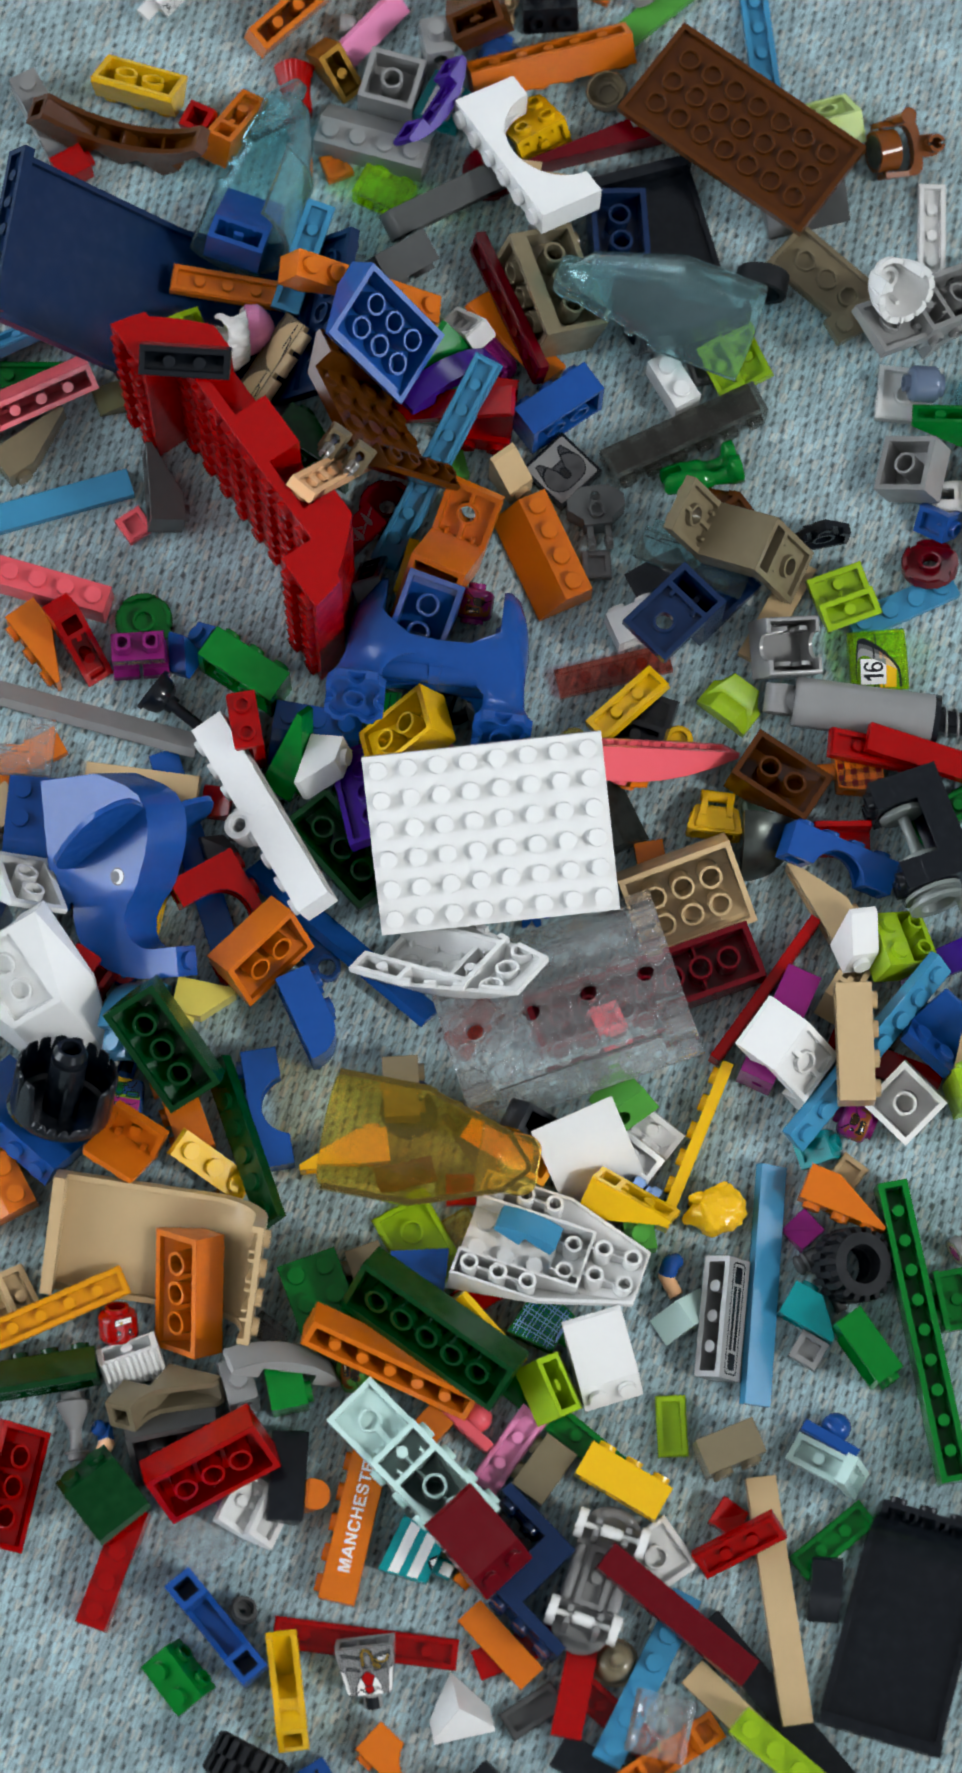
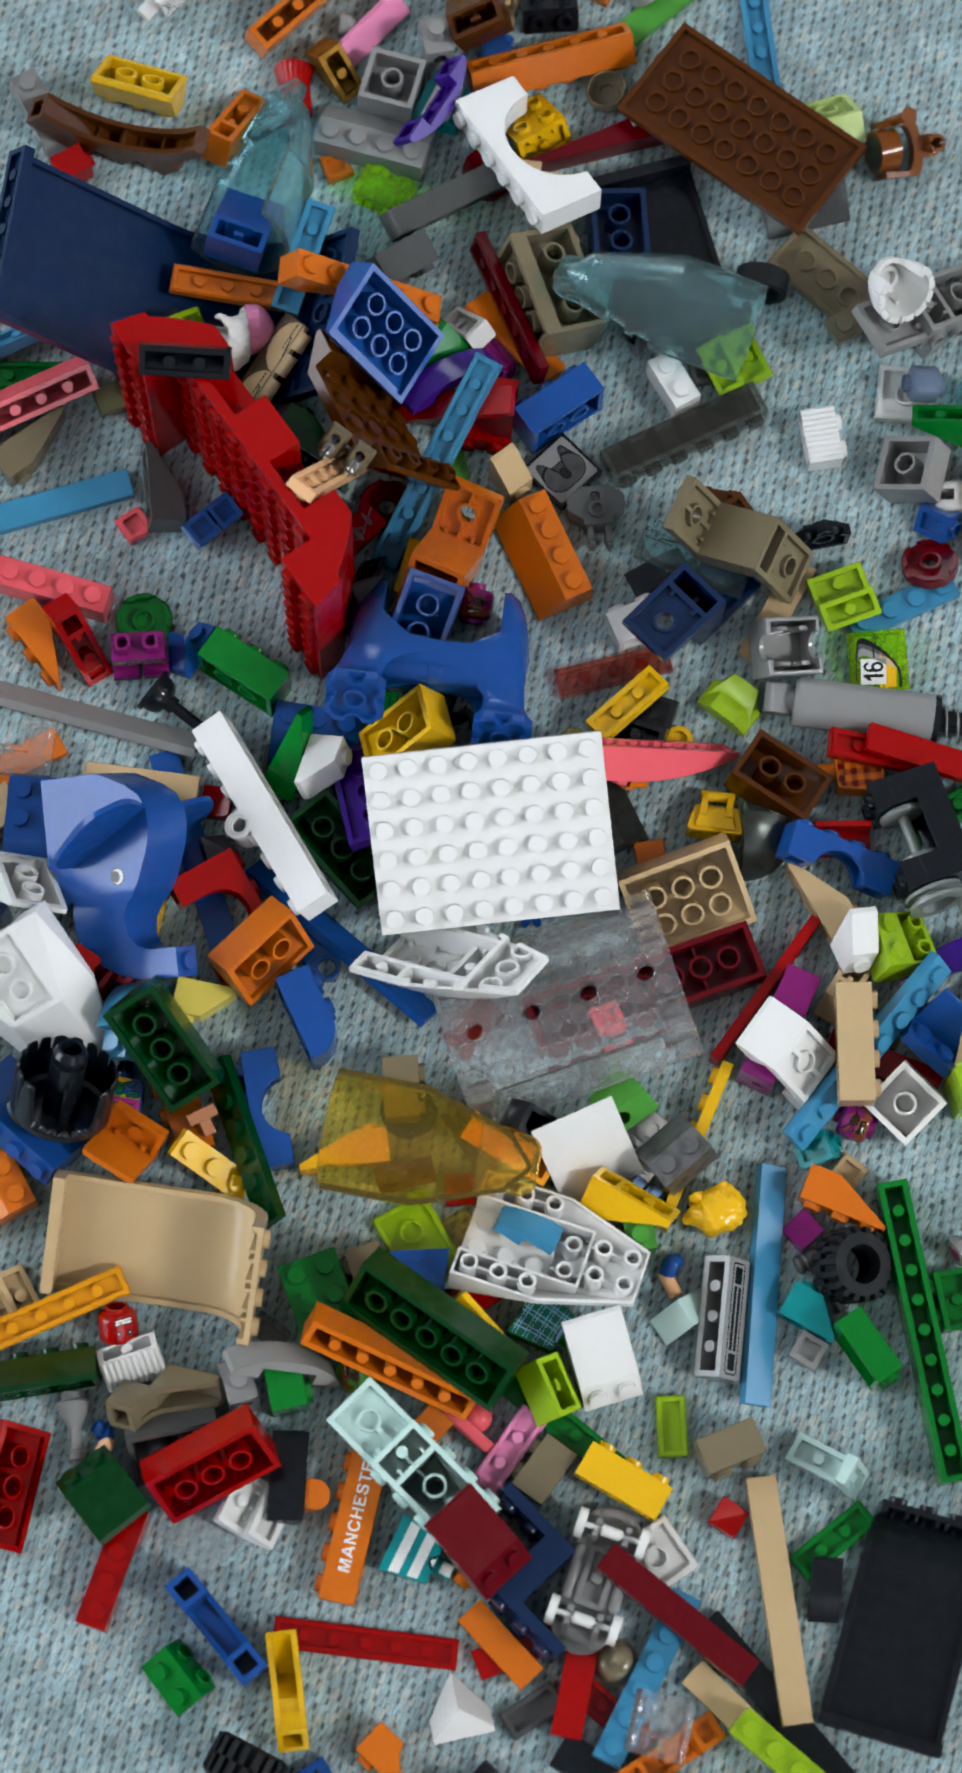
(189, 1291): orange slope -> none
(197, 114): red brick -> none
(203, 1118): none -> nougat tile
(211, 520): none -> blue hips
(246, 724): red panel -> none
(248, 1605): dark grey plate -> none
(367, 1666): torso -> none
(597, 564): flat silver tile -> none
(676, 1154): none -> flat silver slope
(721, 470): green piece -> none
(739, 1544): red tile -> none
(821, 438): none -> white brick
(833, 1433): blue tile -> none
(931, 226): white tile -> none

